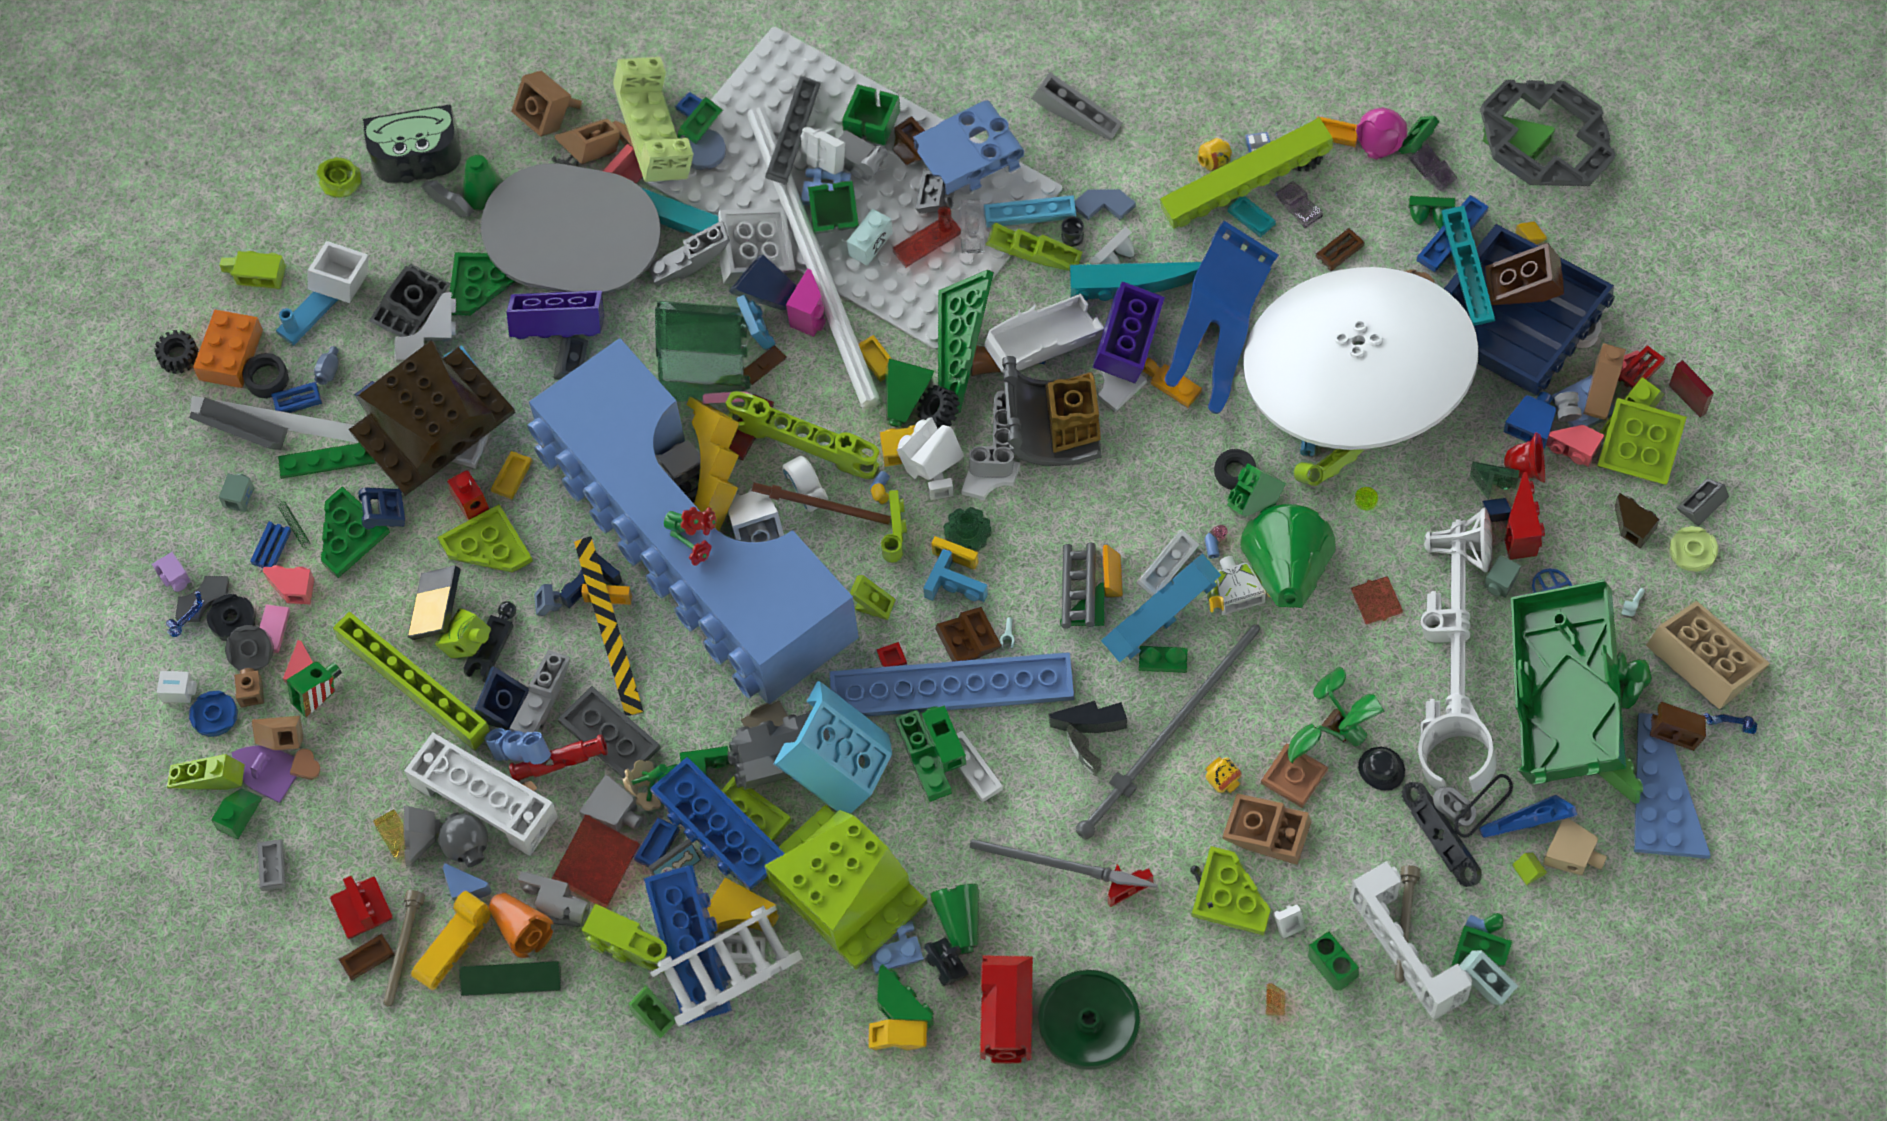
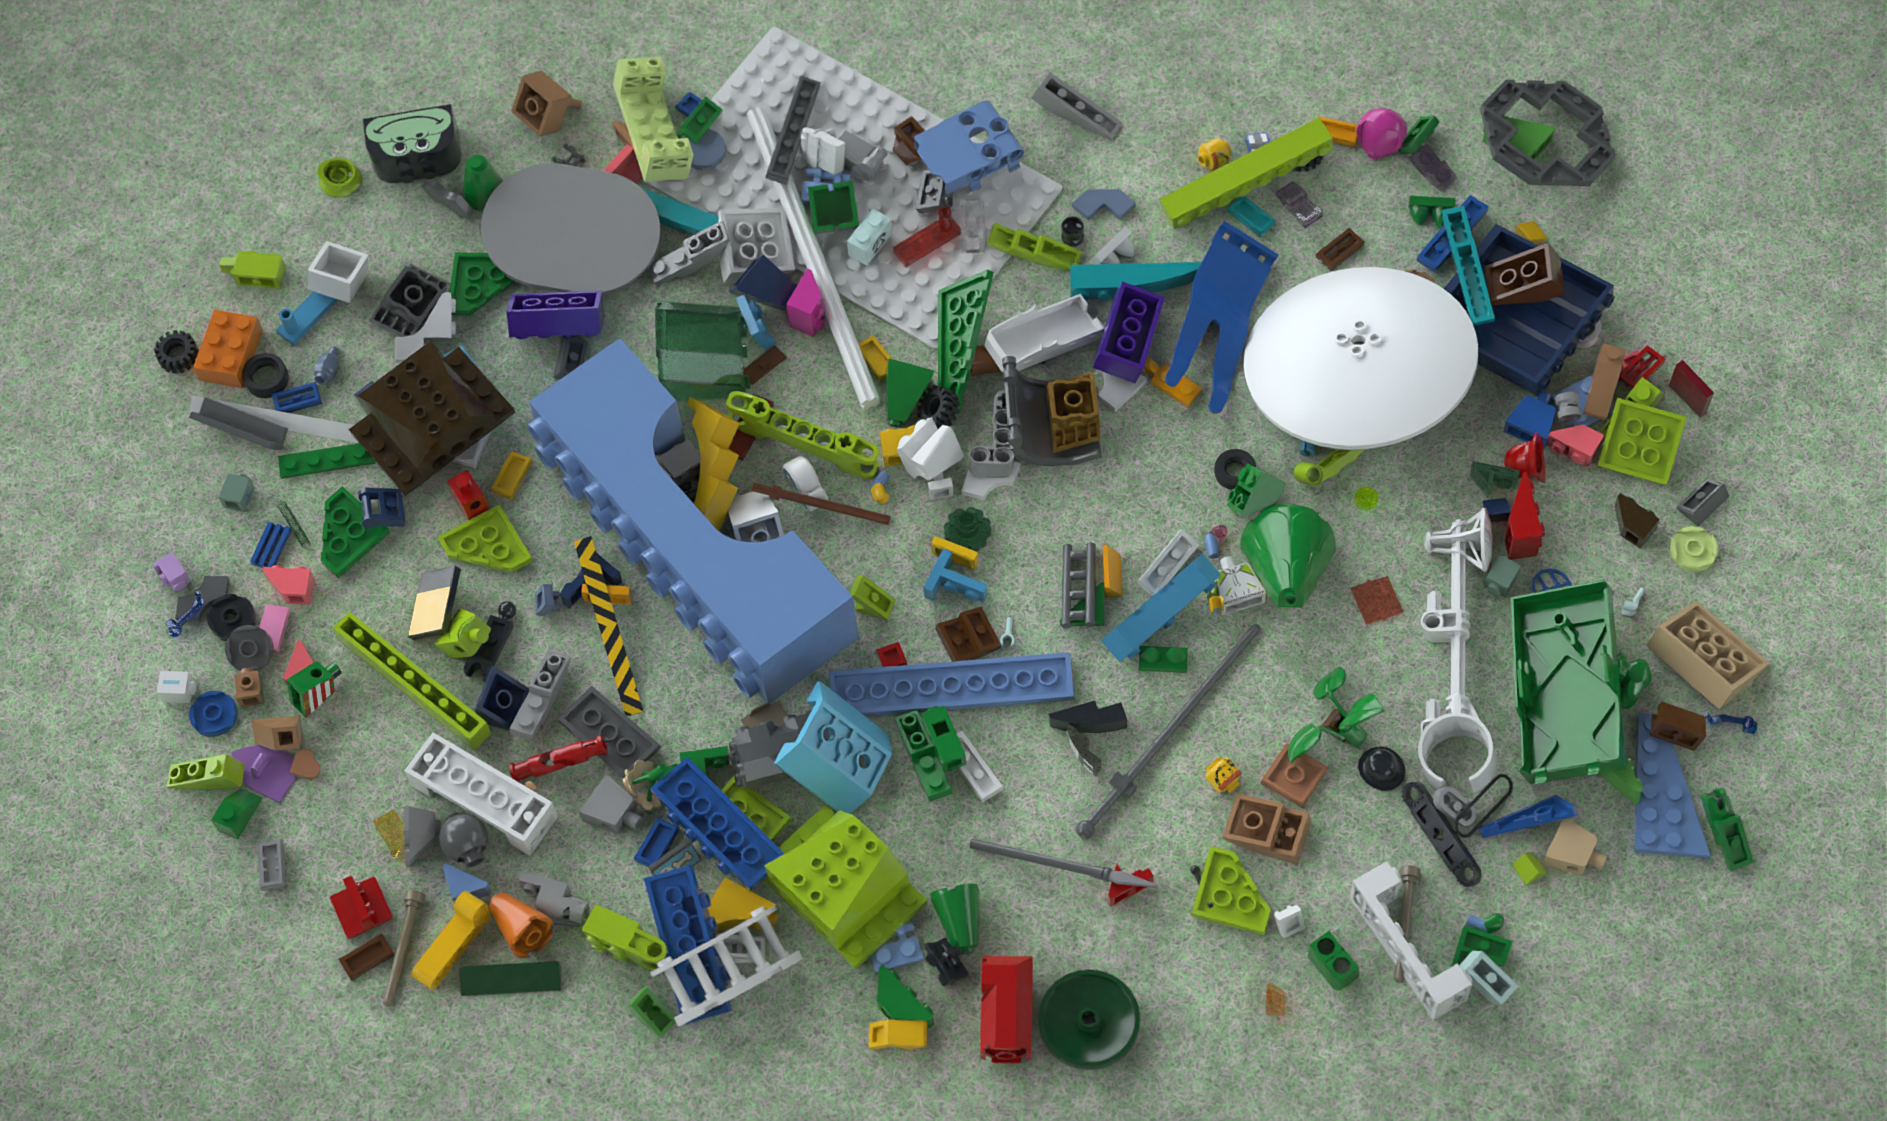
(517, 746): medium blue piece -> none
(590, 140): medium nougat slope -> none
(596, 861): clear red piece -> none
(691, 521): red plant -> none
(720, 397): bright pink tile -> none
(868, 119): green piece -> none
(898, 528): lime plate -> none
(1030, 211): medium azure tile -> none
(1727, 829): none -> green plate

